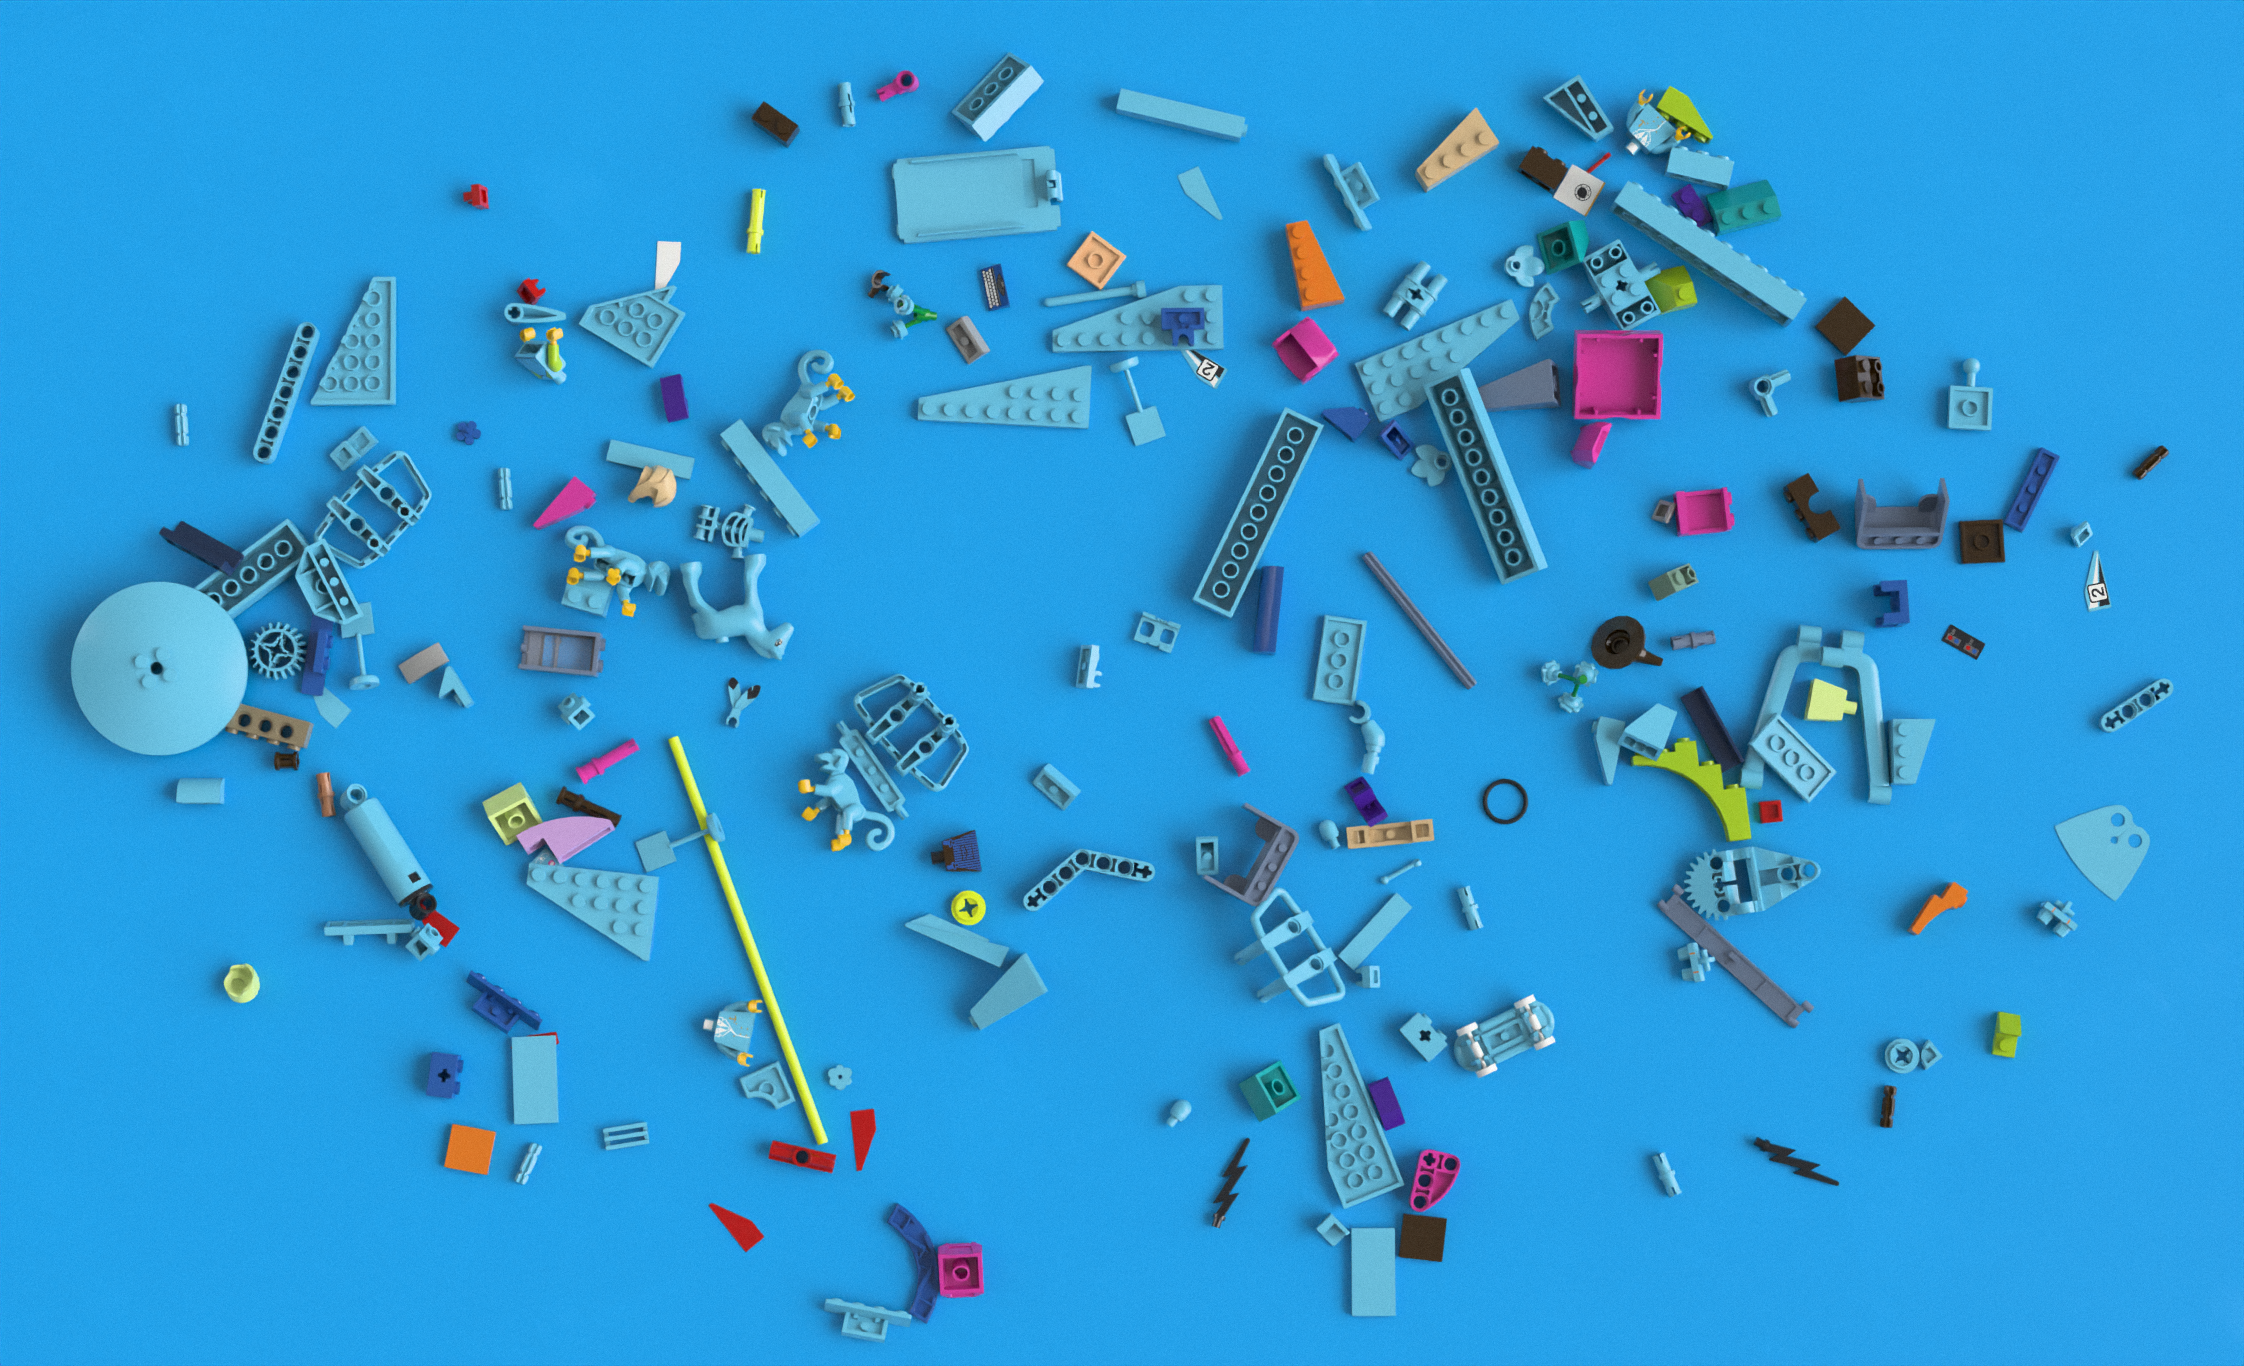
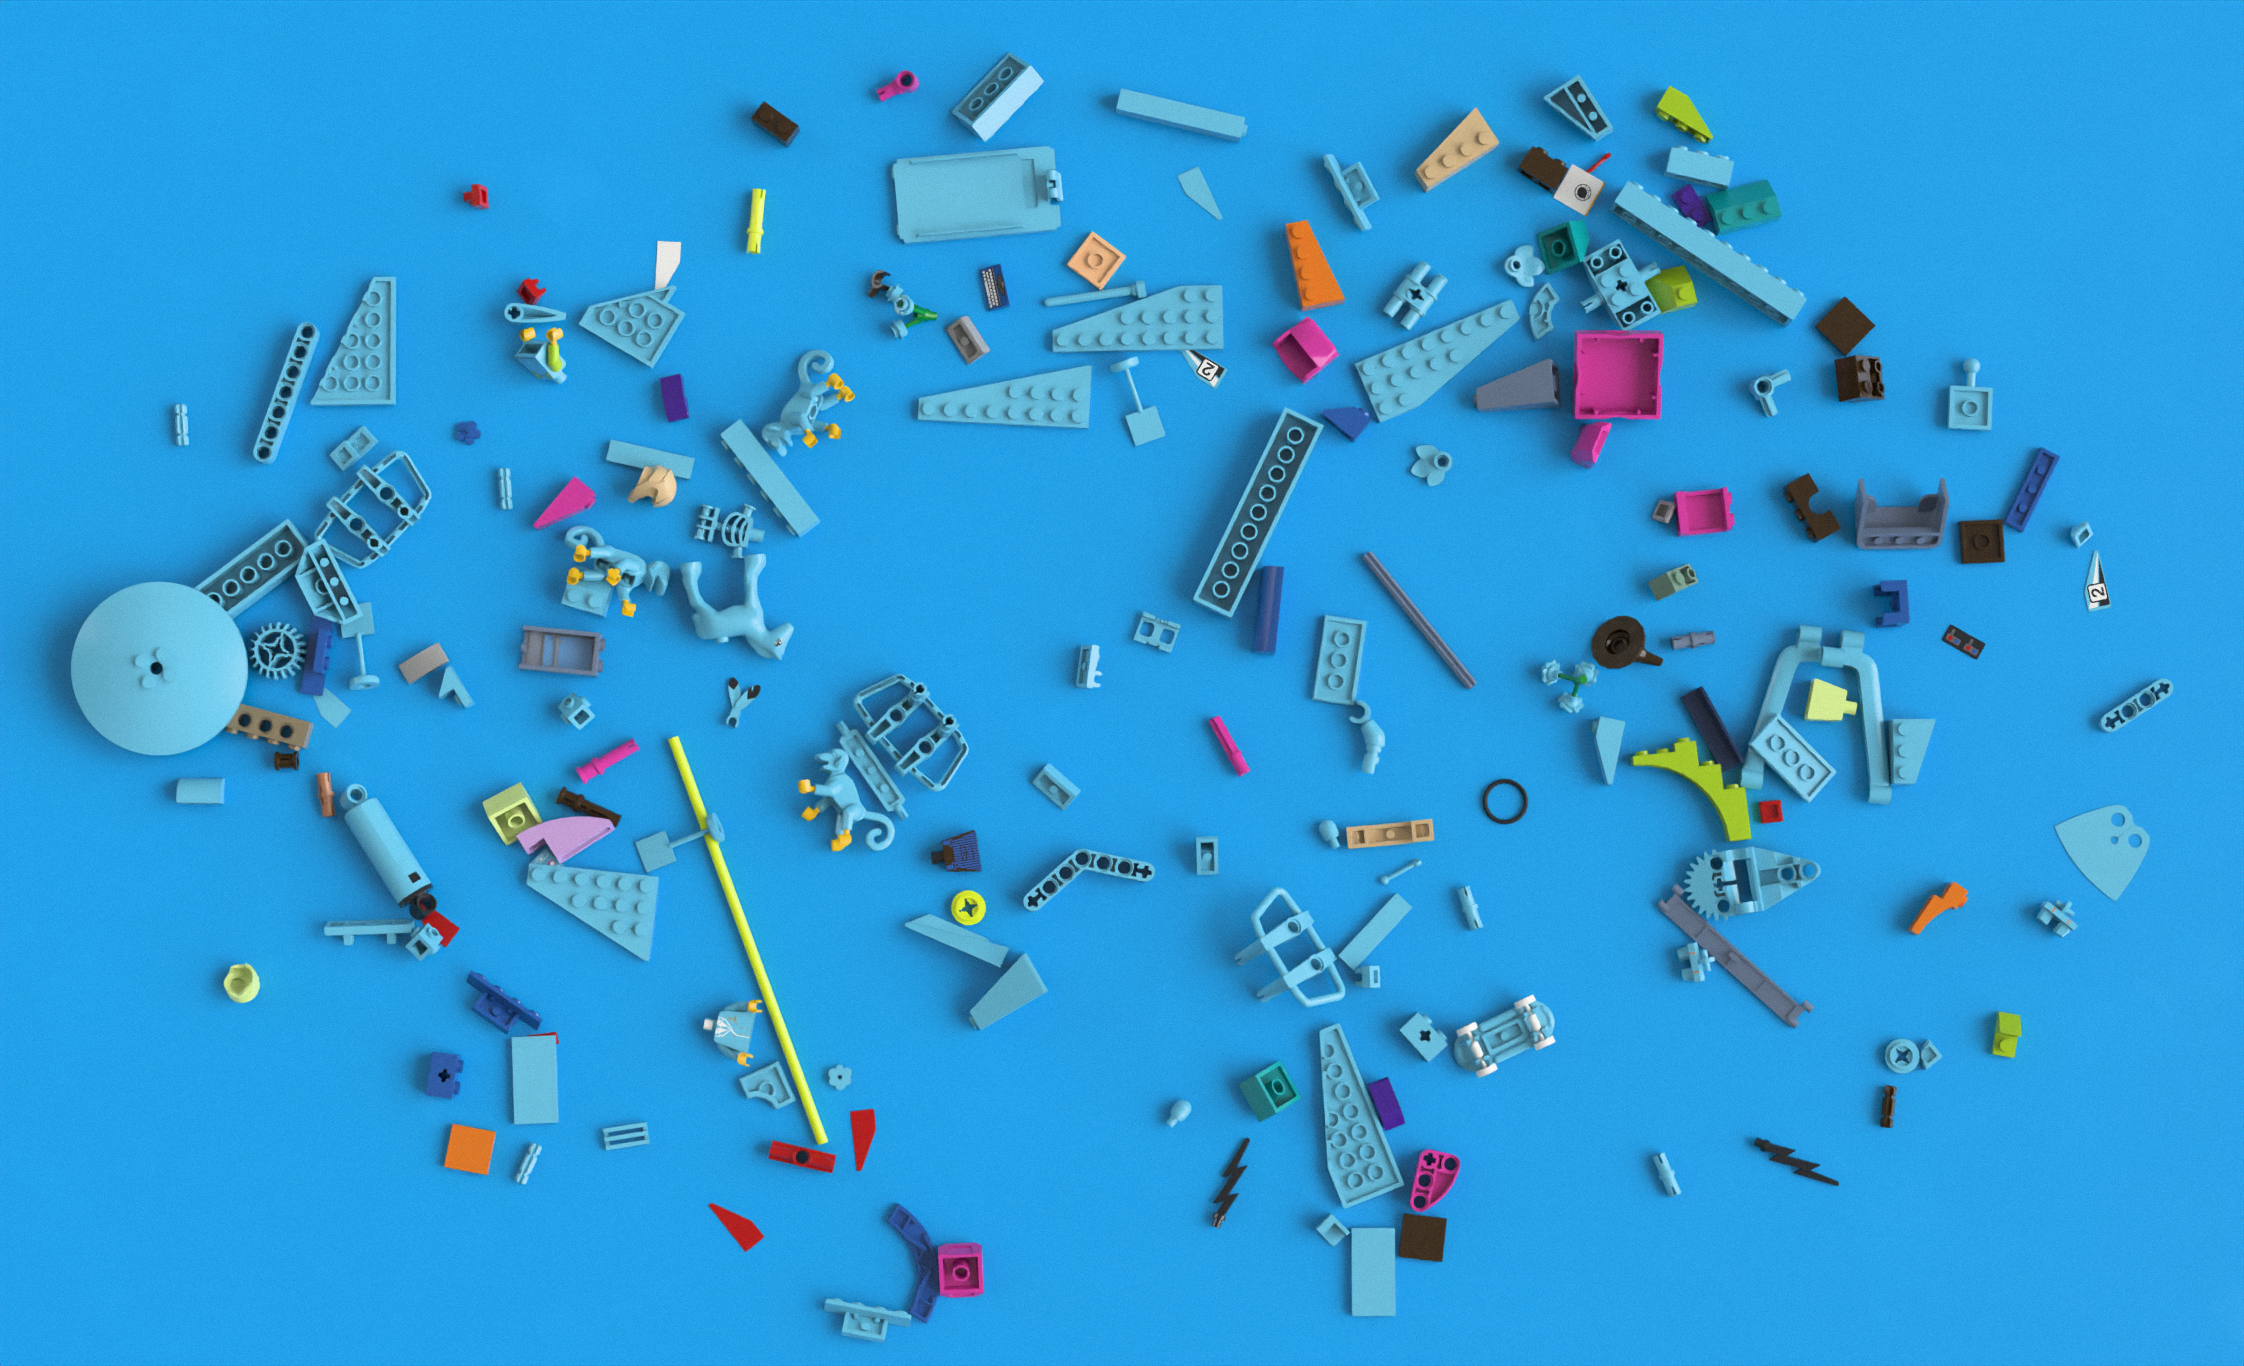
(203, 547): dark blue panel -> none
(846, 104): medium azure pin -> none
(1182, 323): blue plate -> none
(1268, 866): sand blue windscreen -> none
(1366, 801): dark purple slope -> none
(1395, 440): blue slope -> none
(1485, 476): medium azure brick -> none
(1649, 732): medium azure slope -> none
(1650, 130): medium azure torso -> none
(2150, 462): dark brown axle -> none

